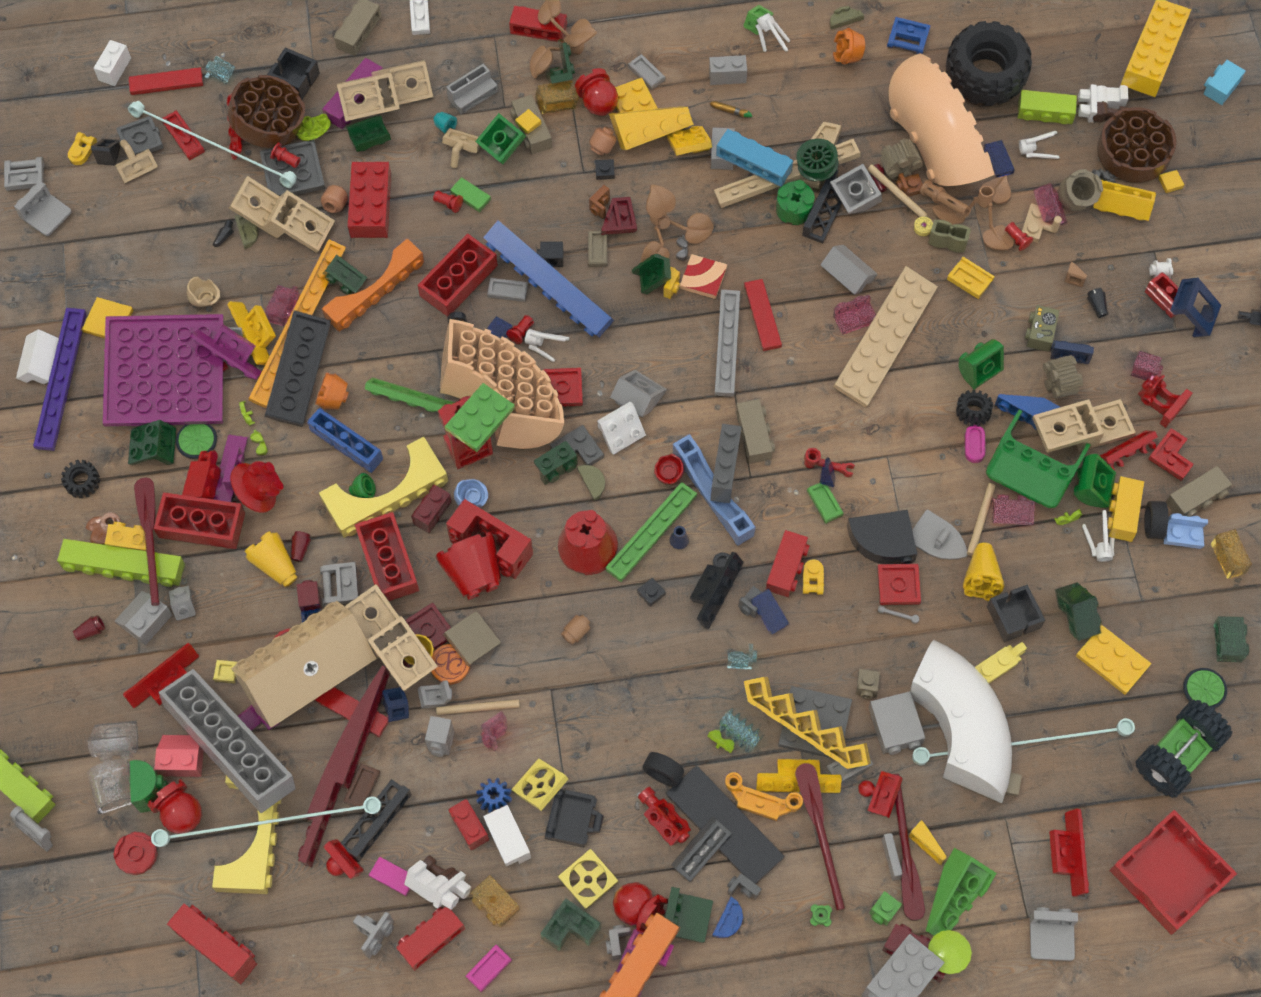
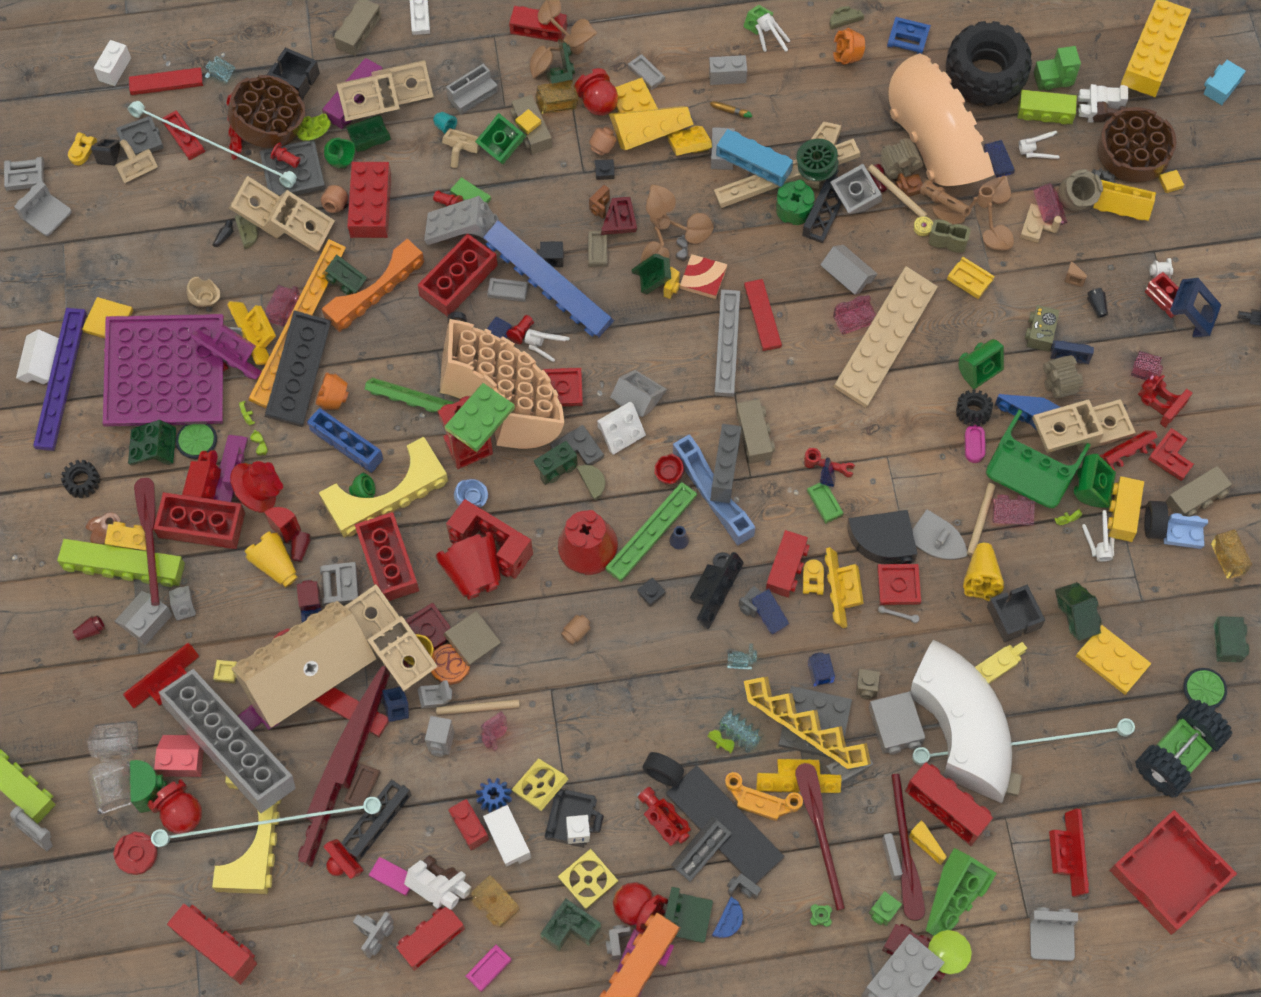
(282, 522): none -> red brick
(339, 152): none -> green hair
(431, 509): dark red brick -> none
(465, 217): none -> light grey bracket
(577, 829): none -> white brick
(821, 669): none -> clear blue brick
(845, 587): none -> yellow bracket
(883, 794): red plate -> none
(949, 803): none -> red brick
(1019, 237): red pin -> none
(1058, 71): none -> bright green brick

